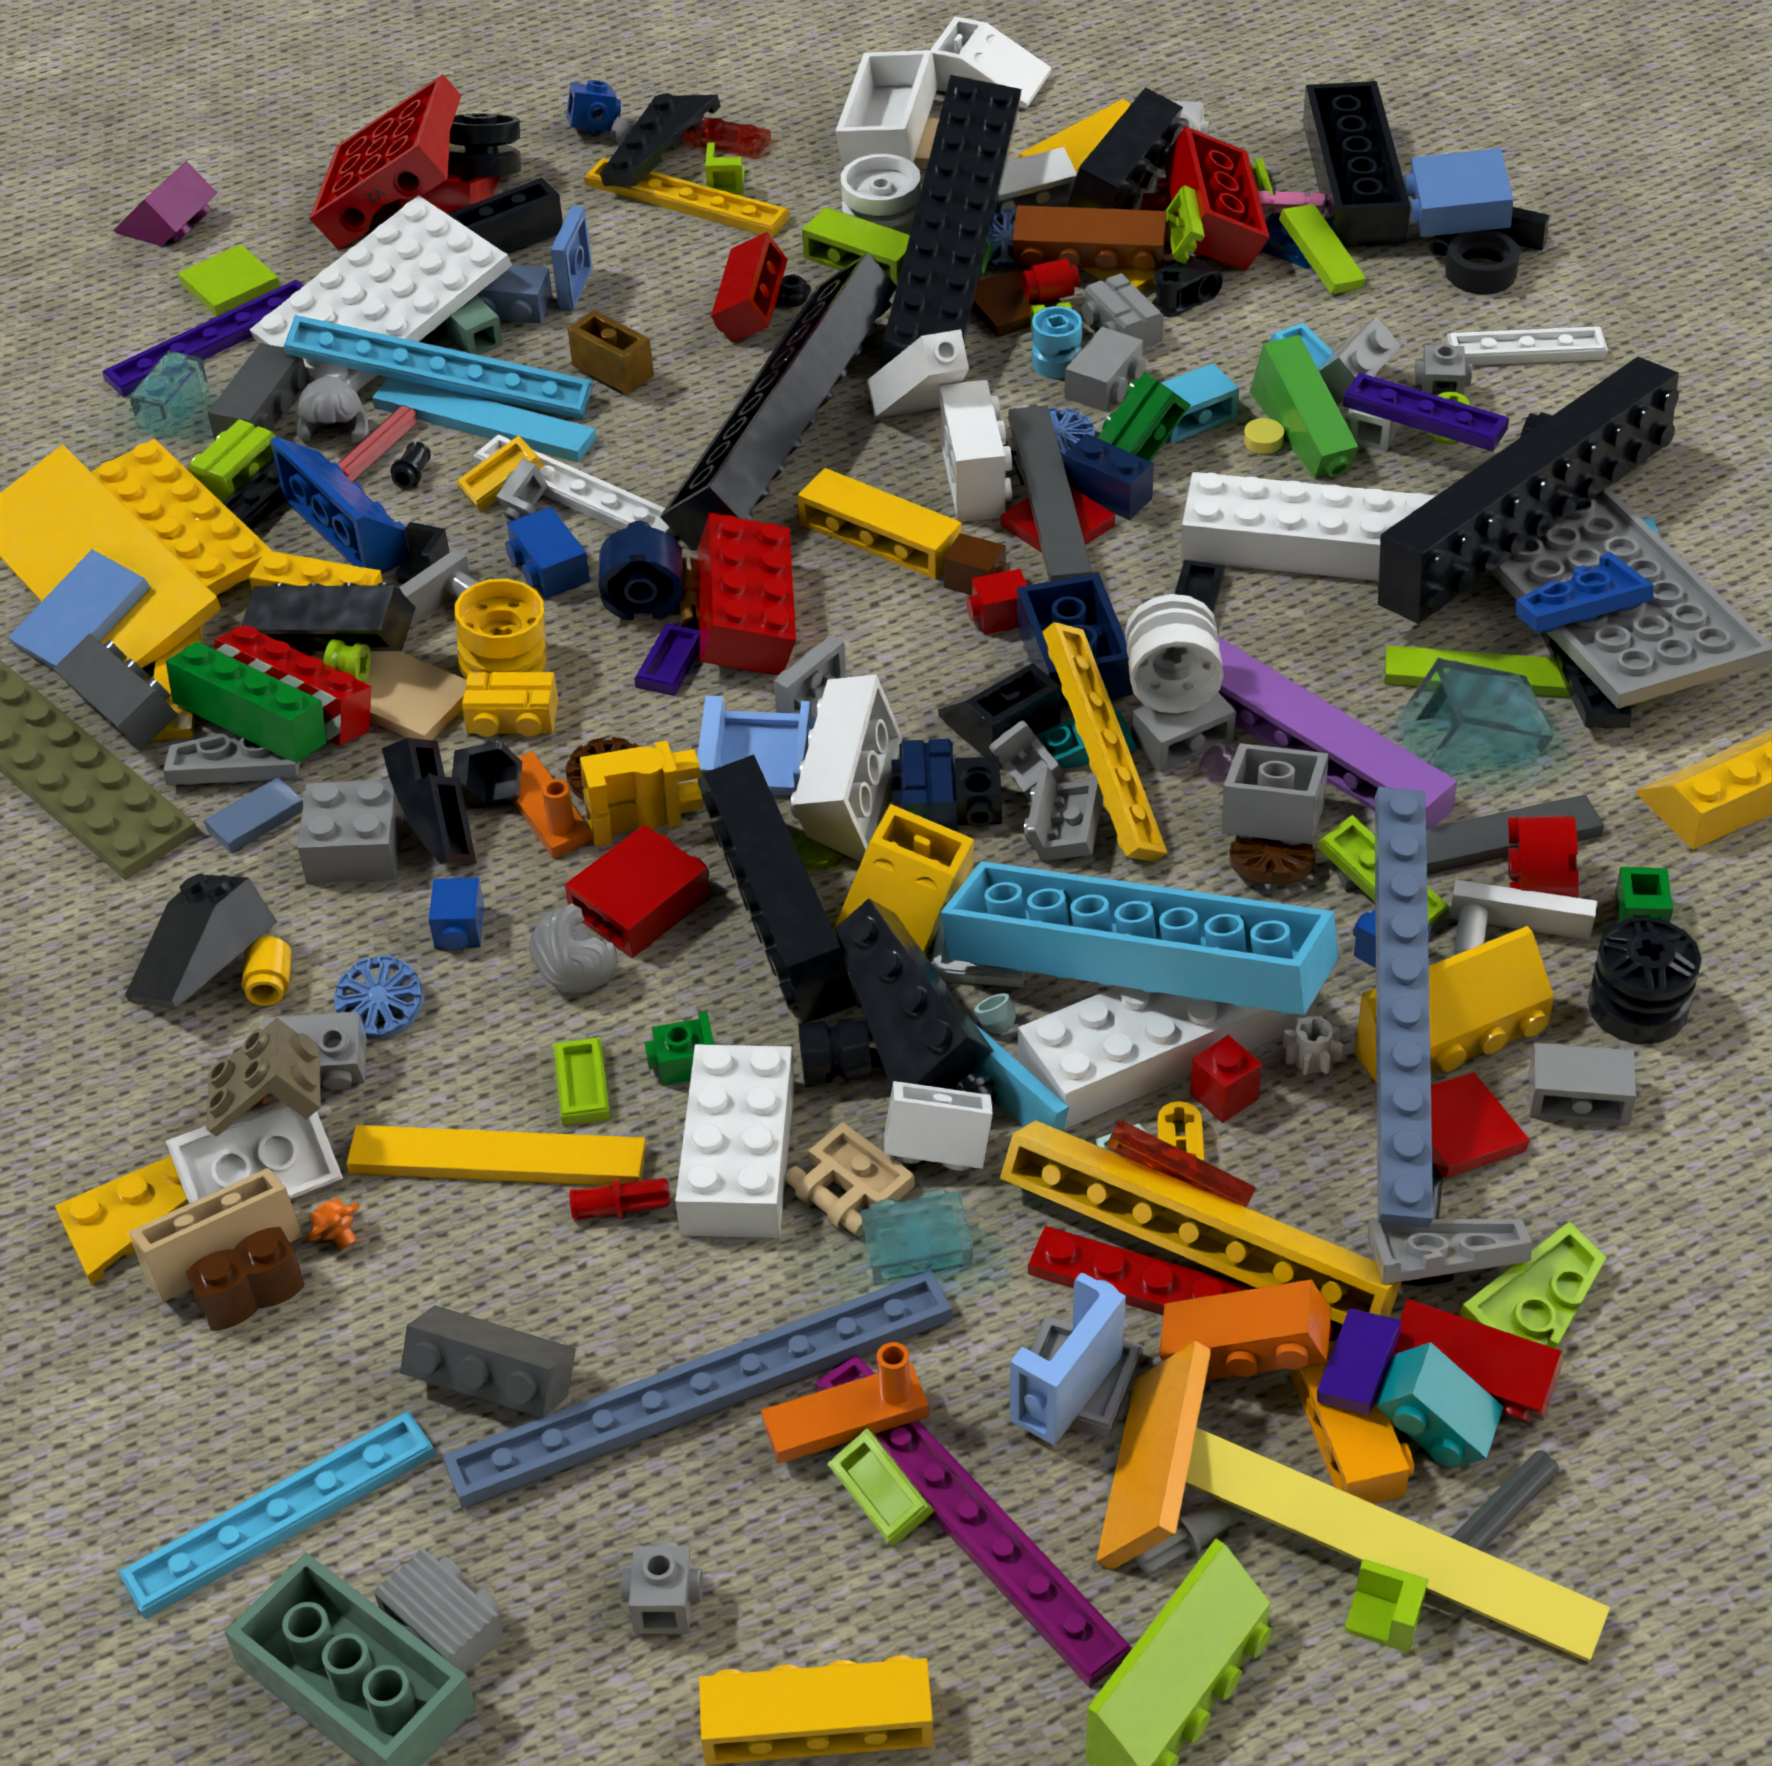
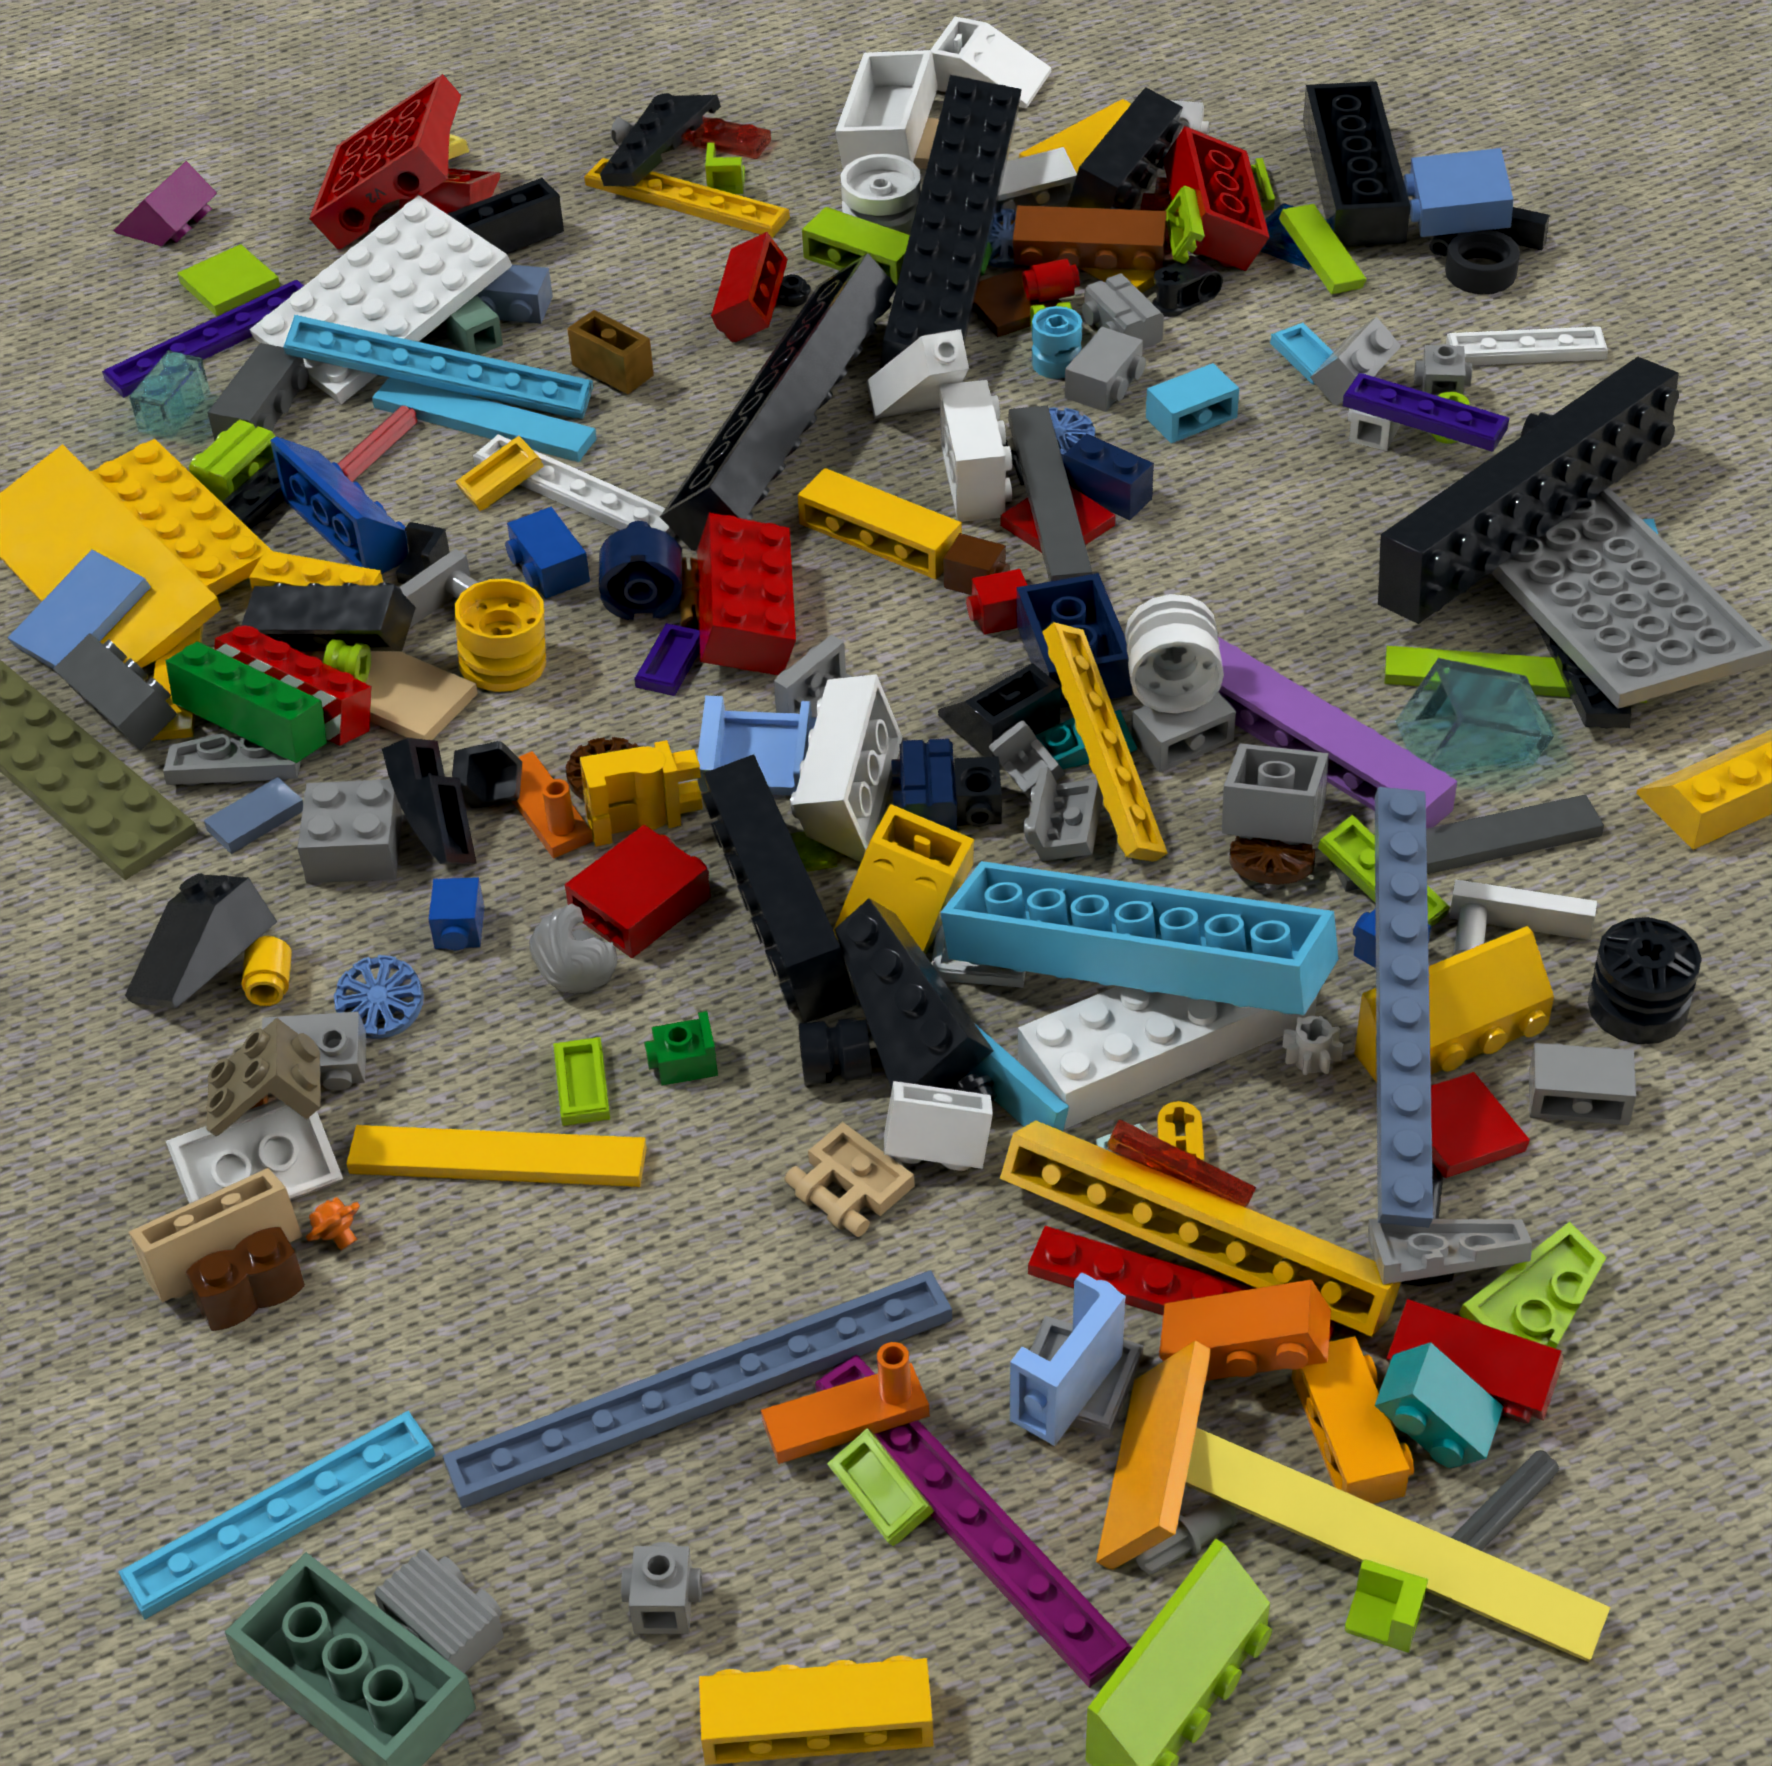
(103, 1216): yellow wing -> none
(329, 402): light grey hair -> none
(407, 470): black pin -> none
(483, 145): black wheel -> none
(487, 1361): dark grey brick -> none
(510, 703): yellow brick -> none
(521, 490): light grey bracket -> none
(571, 258): medium blue tile -> none
(592, 106): blue brick -> none
(619, 1198): red axle -> none
(736, 1141): white brick -> none
(916, 1235): clear light blue brick -> none
(996, 1013): light aqua hinge -> none
(1144, 418): green brick -> none
(1201, 582): black tile -> none
(1217, 762): clear purple hinge -> none
(1225, 1078): red brick -> none
(1263, 436): light yellow tile -> none
(1286, 200): bright pink axle -> none
(1290, 524): white brick -> none
(1298, 398): bright green slope -> none
(1359, 1361): dark purple tile -> none
(1544, 854): red brick -> none
(1585, 596): blue wing -> none
(1643, 893): green brick -> none

